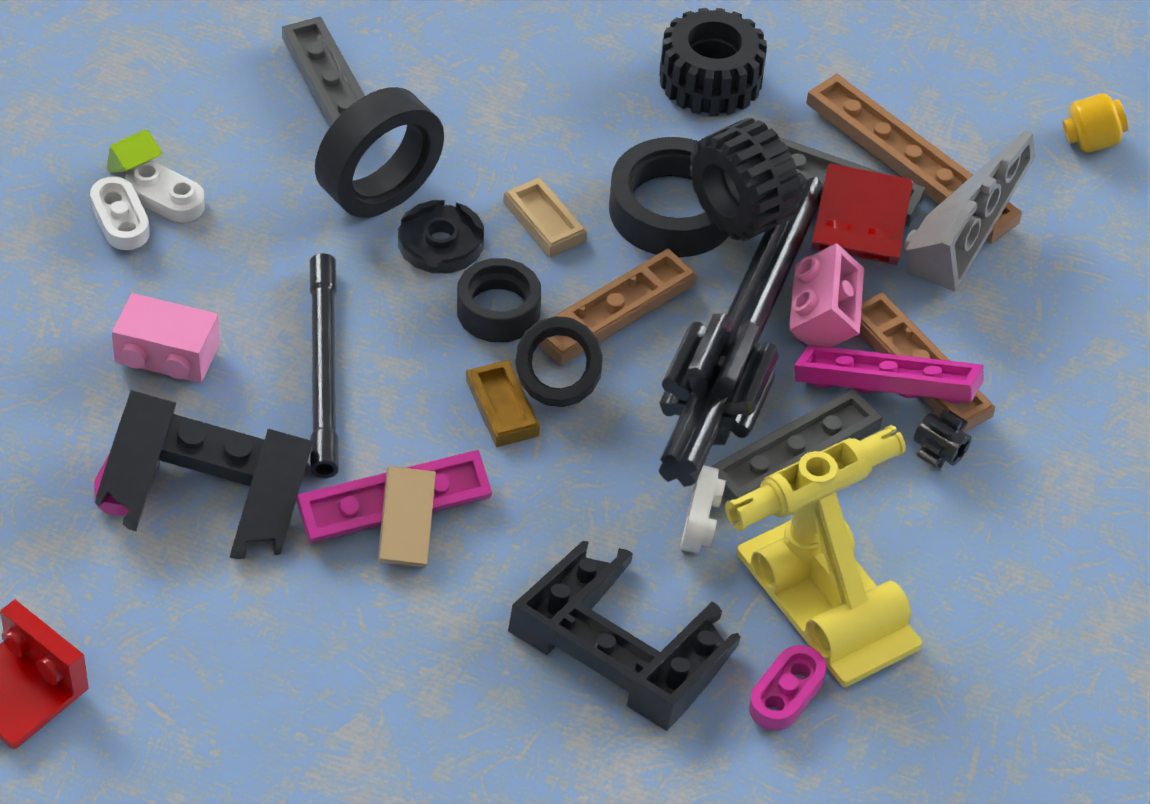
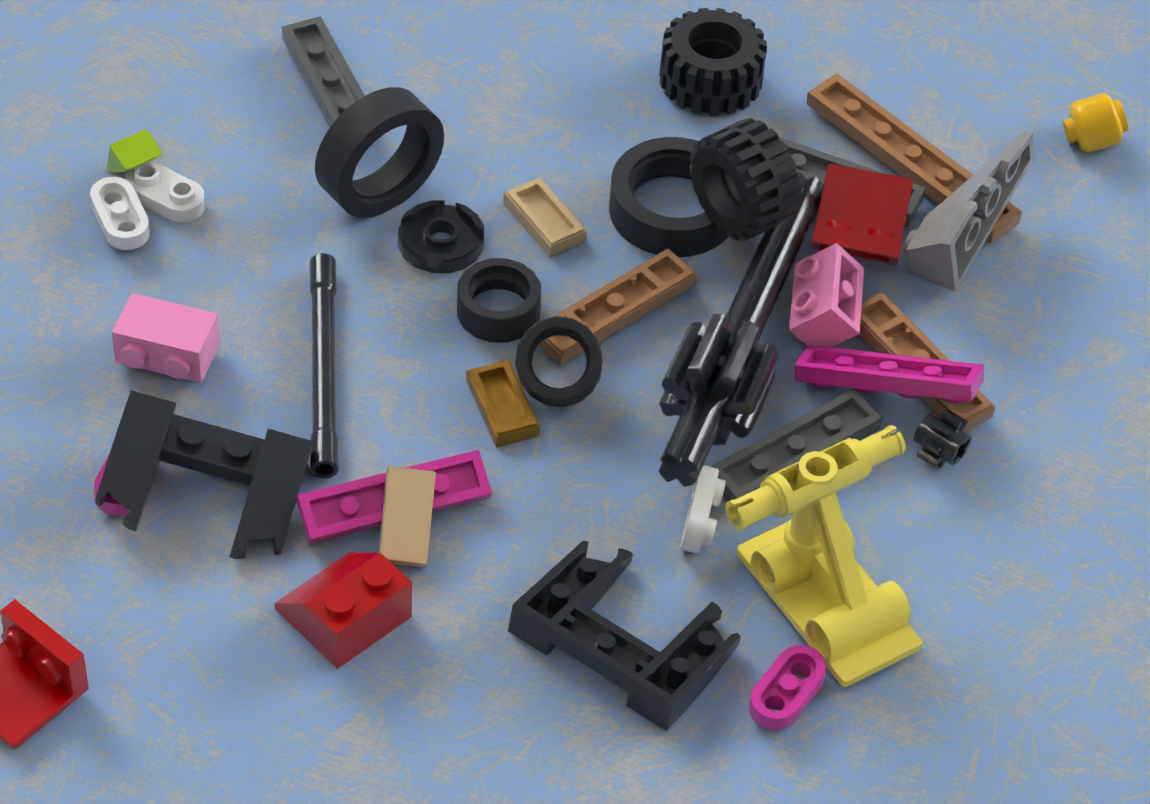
(349, 605): none -> red slope

